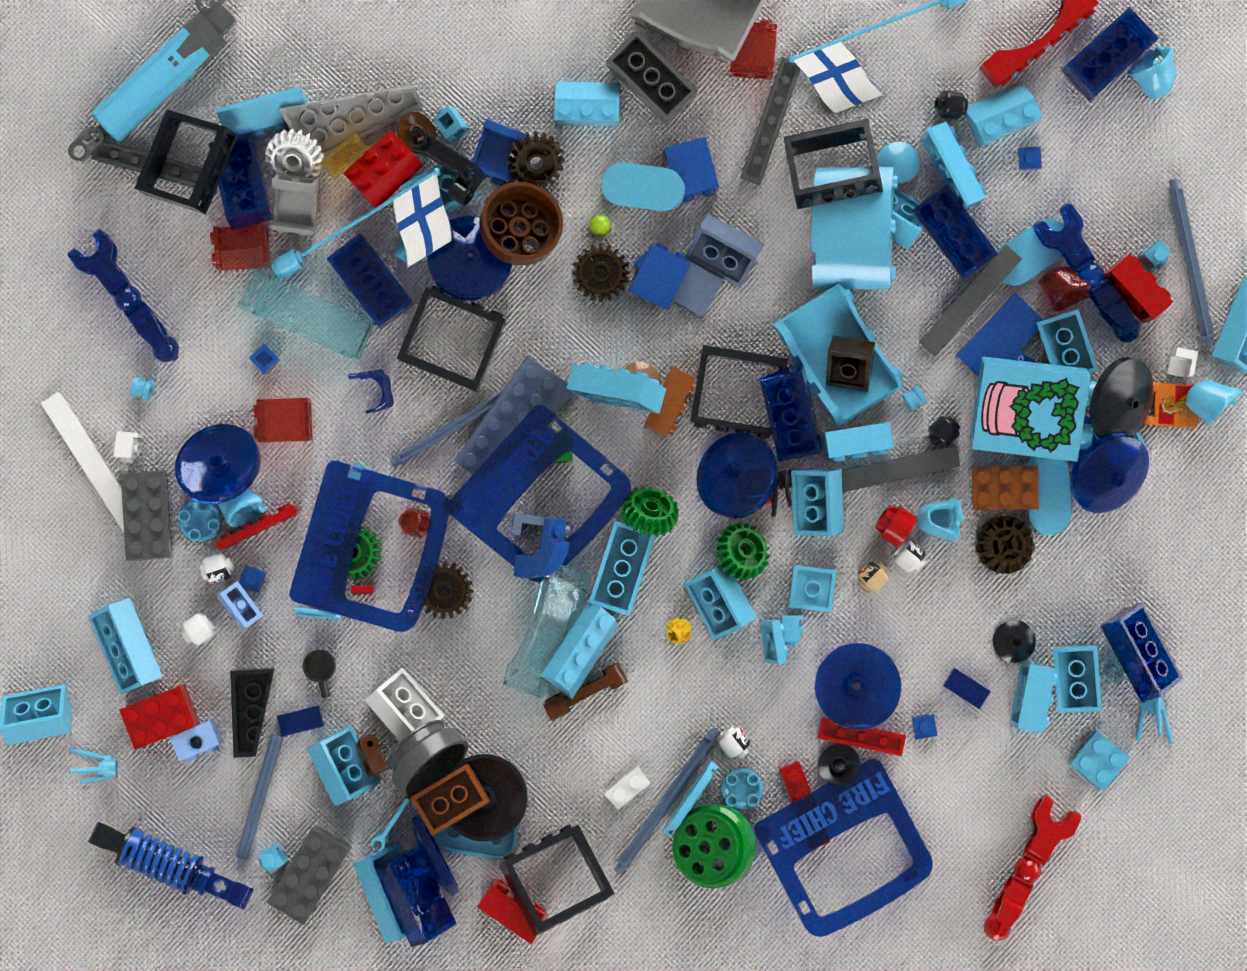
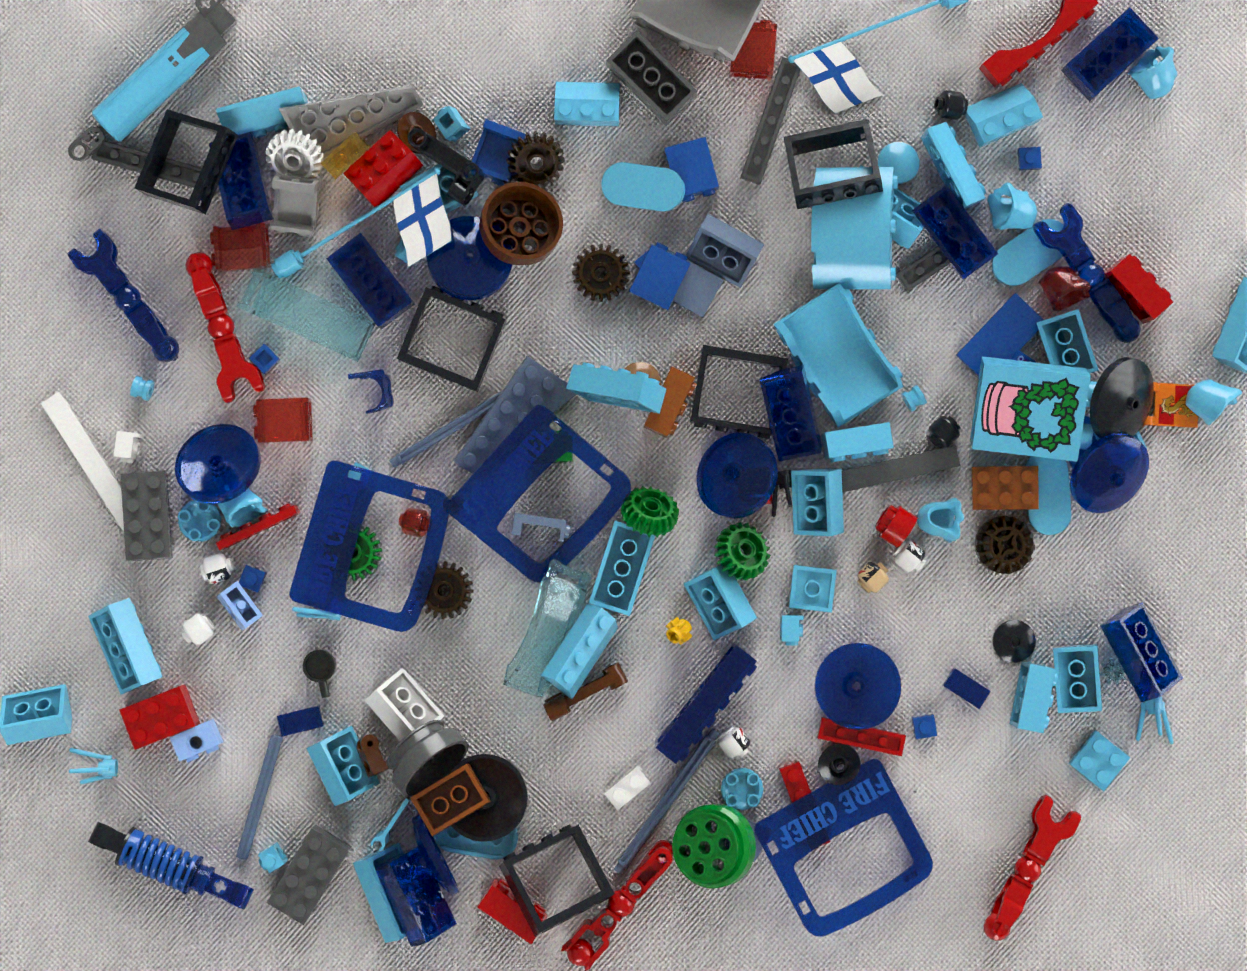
(221, 328): none -> red piece
(249, 702): black wedge -> none
(362, 589): red tile -> none
(549, 556): blue arch -> none
(600, 226): lime piece -> none
(621, 904): none -> red piece
(689, 799): medium azure tile -> none
(705, 703): none -> clear blue brick
(772, 637): medium azure plate -> none
(850, 363): dark brown slope -> none
(922, 269): none -> dark grey tile
(970, 300): dark grey tile -> none
(1011, 213): none -> medium azure piece
(1155, 256): medium azure brick -> none
(1182, 362): white panel -> none
(1192, 263): sand blue piece -> none

